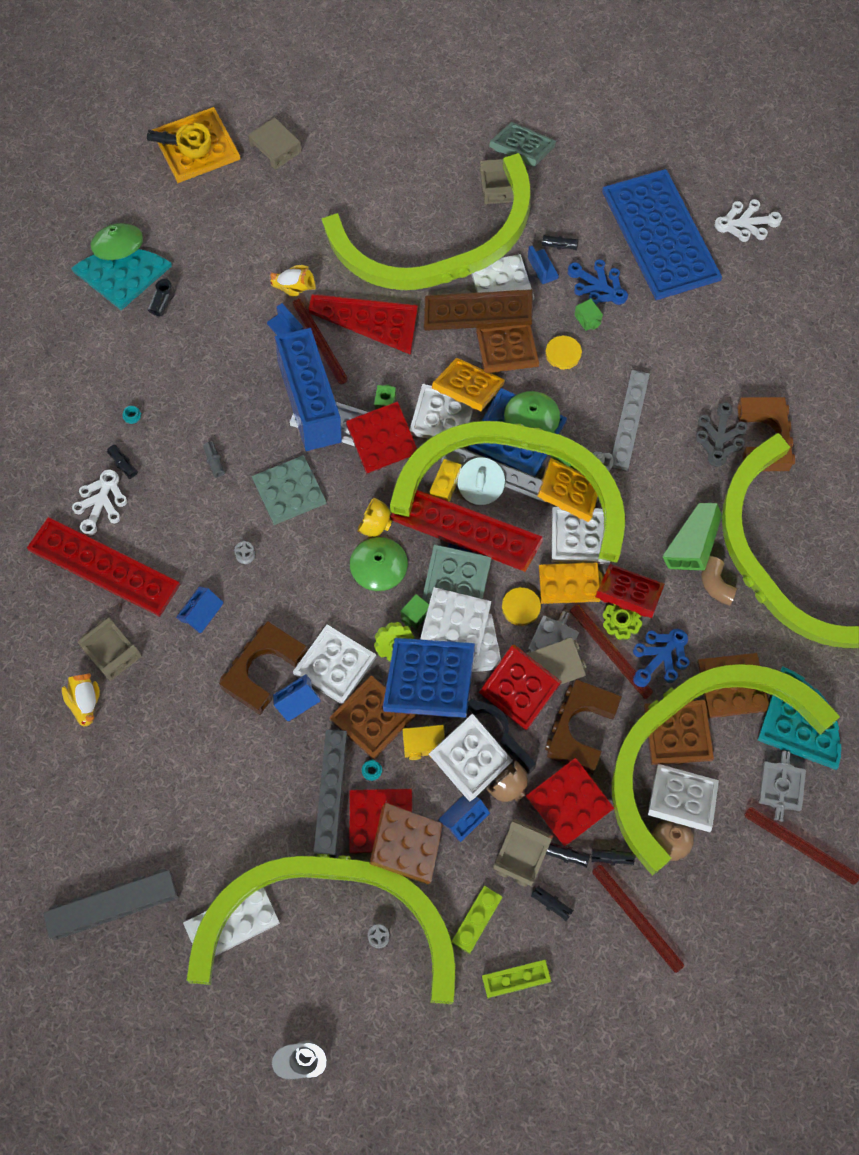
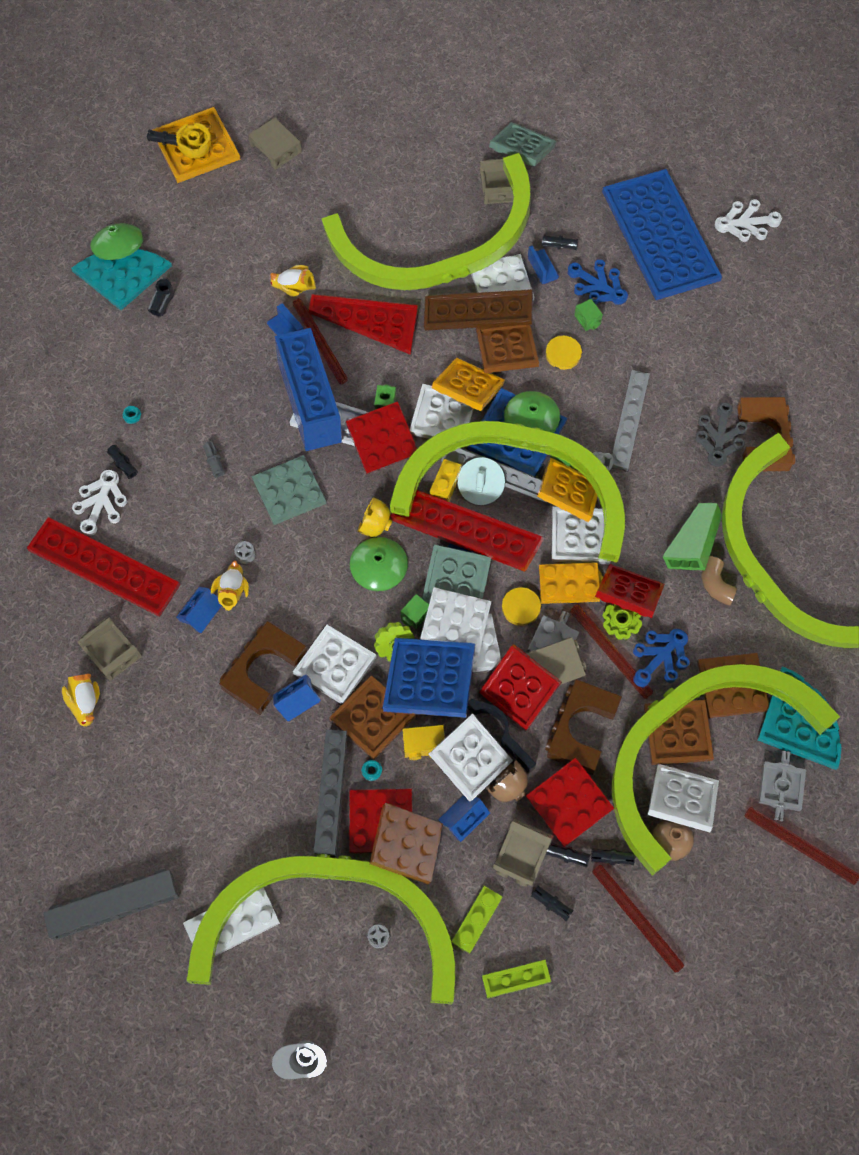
(230, 586): none -> animal

